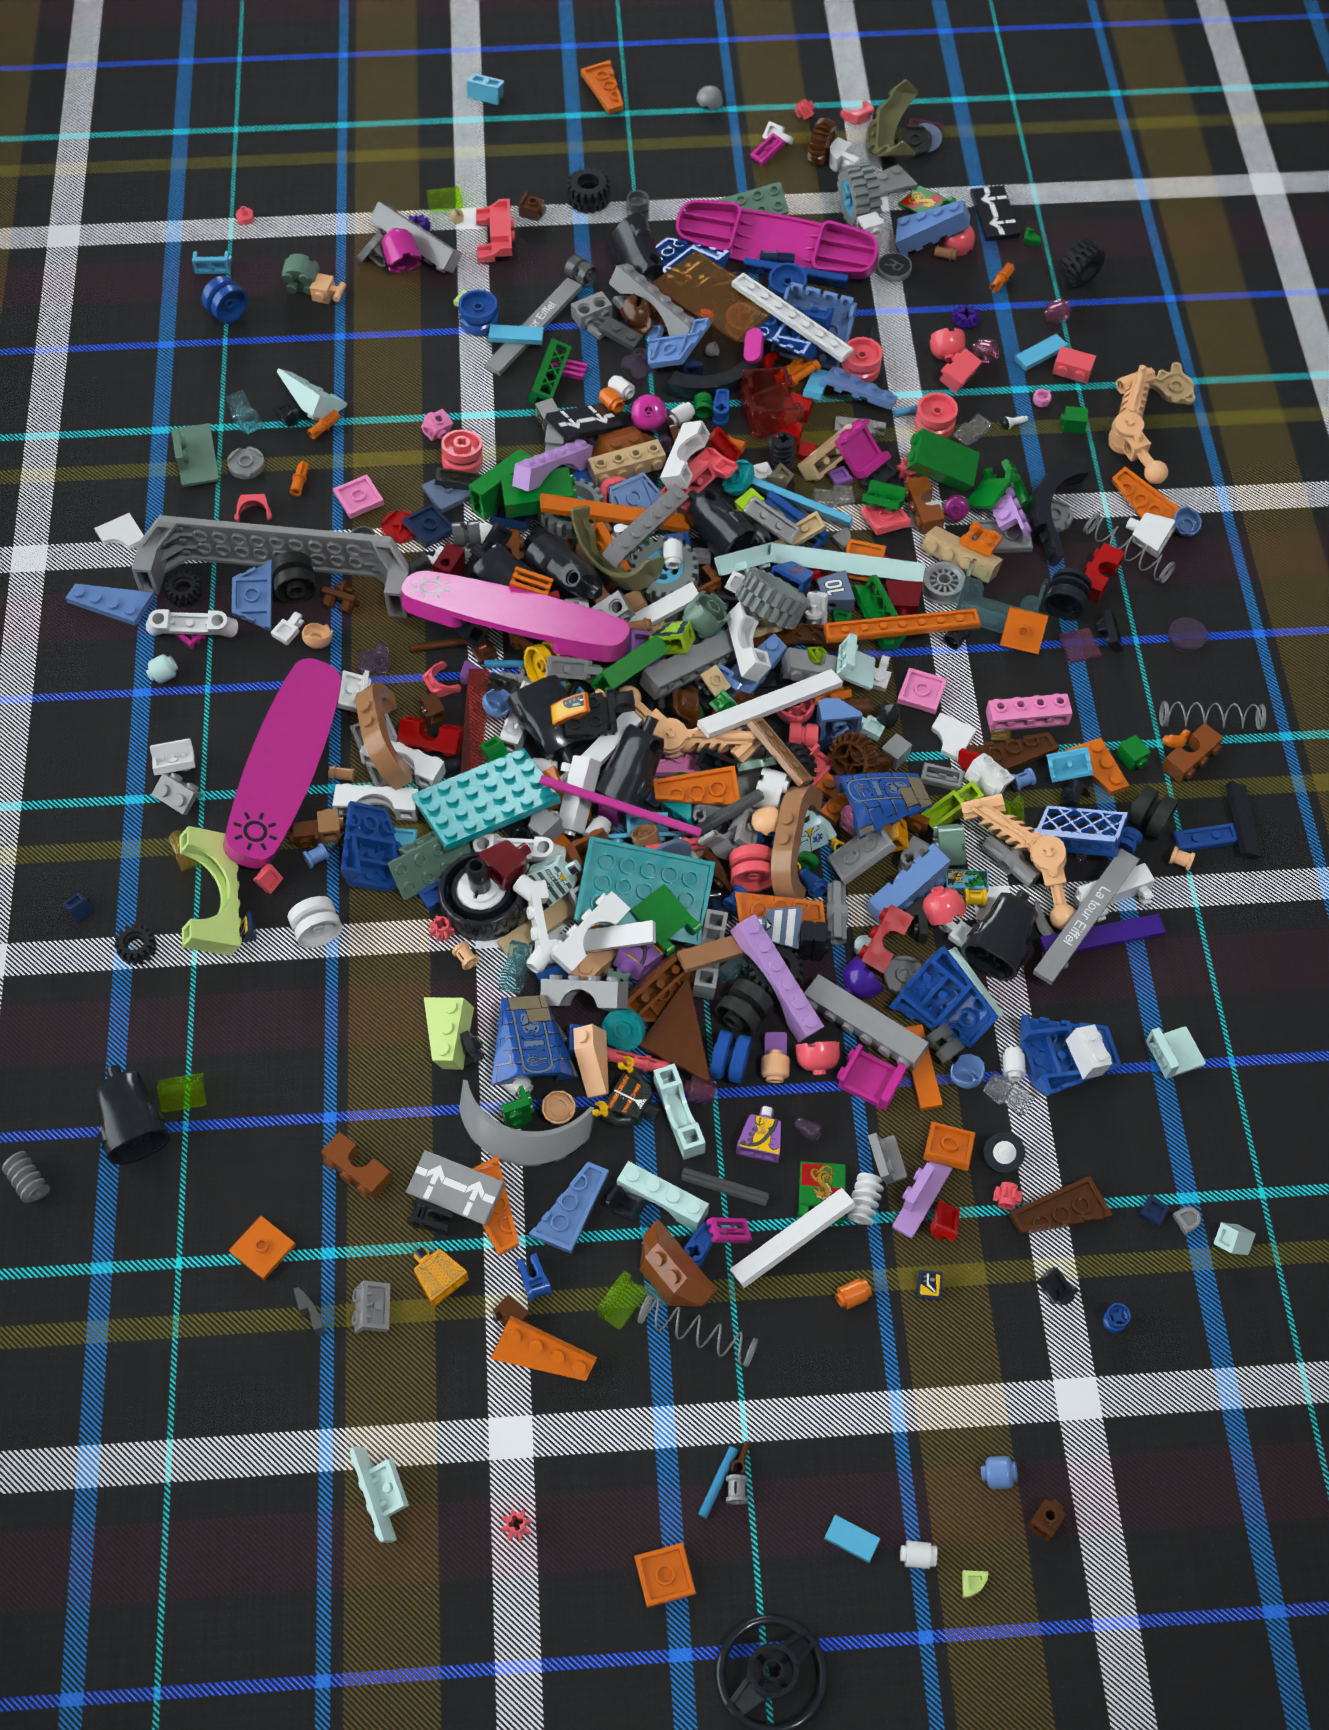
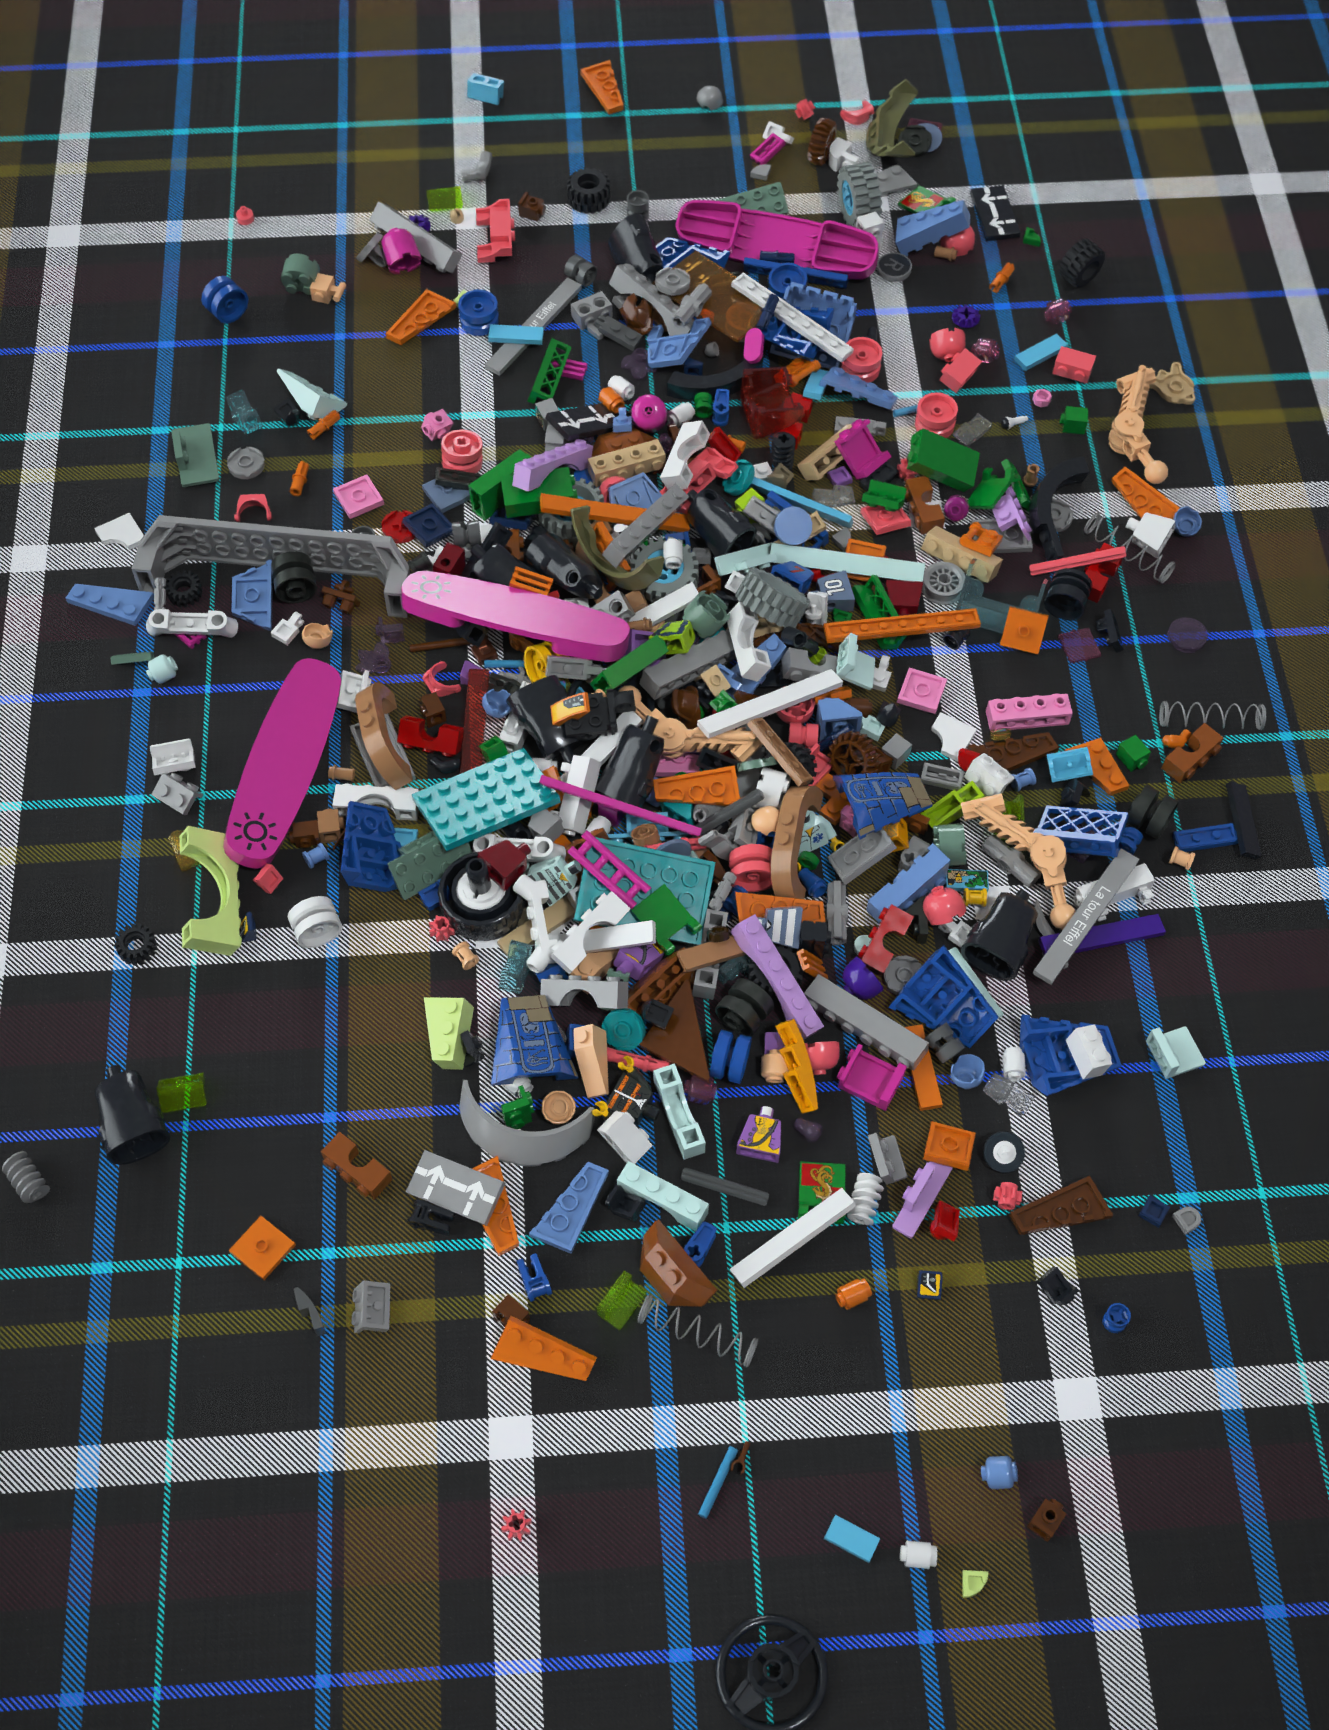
(78, 907): dark blue slope -> none
(132, 657): none -> sand green tile
(159, 593): none -> light grey axle
(211, 265): medium azure hinge -> none
(381, 1490): light aqua bracket -> none
(389, 633): none -> clear purple bracket
(419, 316): none -> orange wing
(427, 769): white arch -> none
(438, 1274): light orange torso -> none
(481, 170): none -> light grey arm
(607, 856): none -> dark pink bar
(622, 422): none -> medium blue plate
(625, 1136): none -> white brick
(656, 1013): none -> black plate
(665, 1575): orange plate -> none
(672, 281): none -> light grey tile
(691, 305): none -> light grey piece
(718, 934): none -> dark brown tile
(722, 891): none -> light grey axle
(722, 1235): dark pink tile -> none
(736, 1489): light grey bush -> none
(761, 172): none -> light grey tile
(767, 312): none -> dark blue axle
(770, 358): red arm -> none
(793, 526): none -> medium blue tile
(799, 640): none -> black piece
(799, 1072): none -> light orange slope
(805, 449): red tile -> none
(813, 964): none -> orange tile
(1030, 478): none -> medium nougat pin
(1078, 560): none -> coral axle
(1234, 1238): light aqua panel -> none

